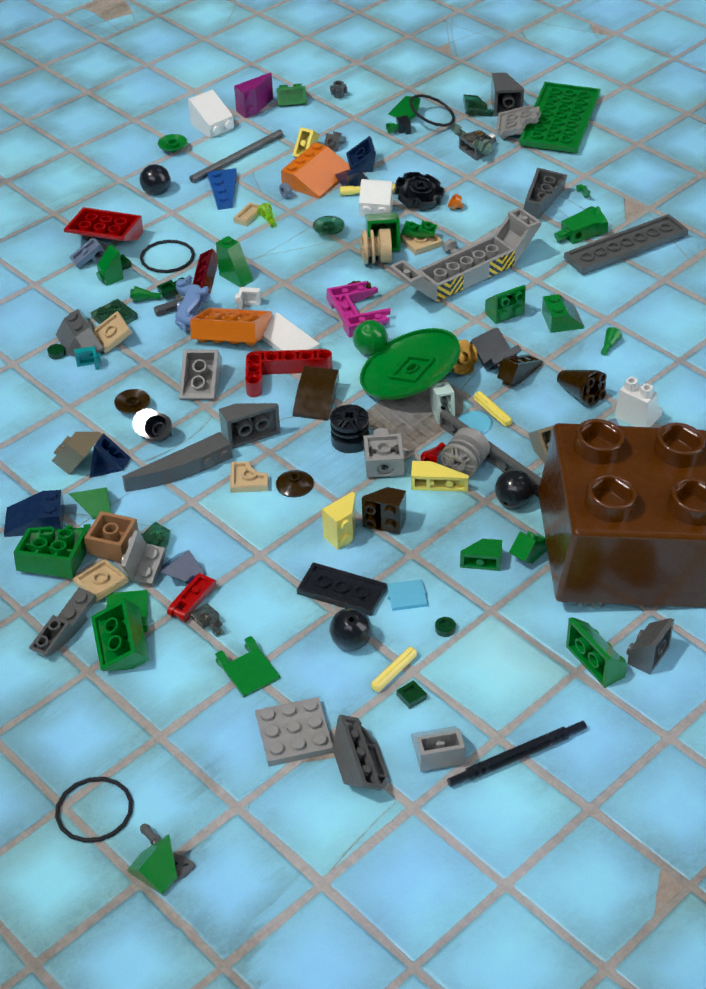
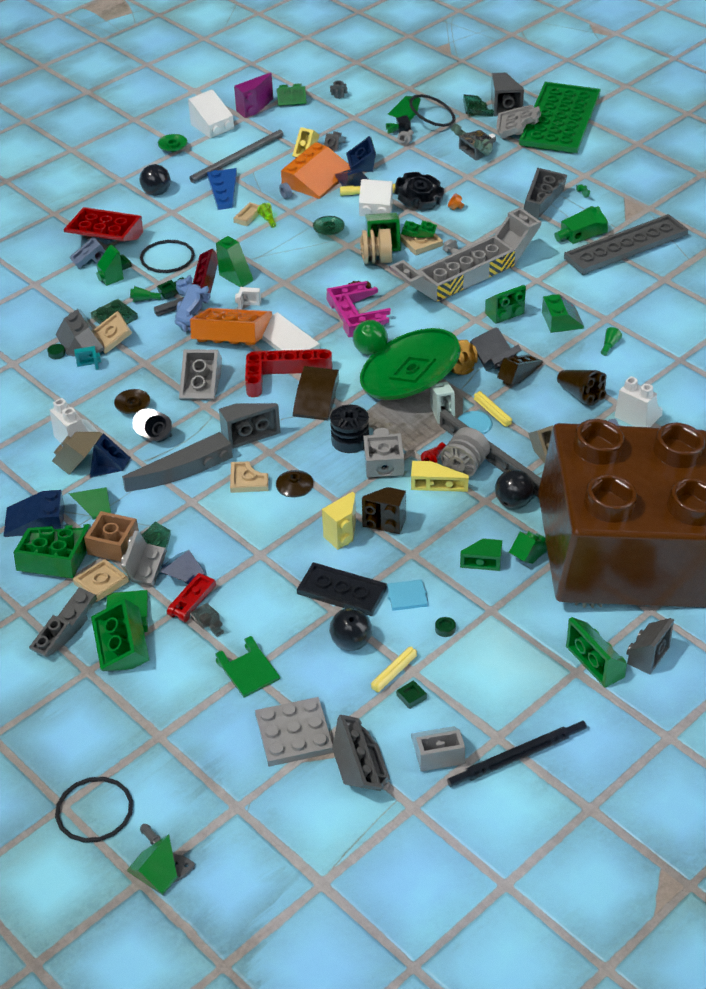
(67, 422): none -> white hips
(405, 137): none -> light grey plate

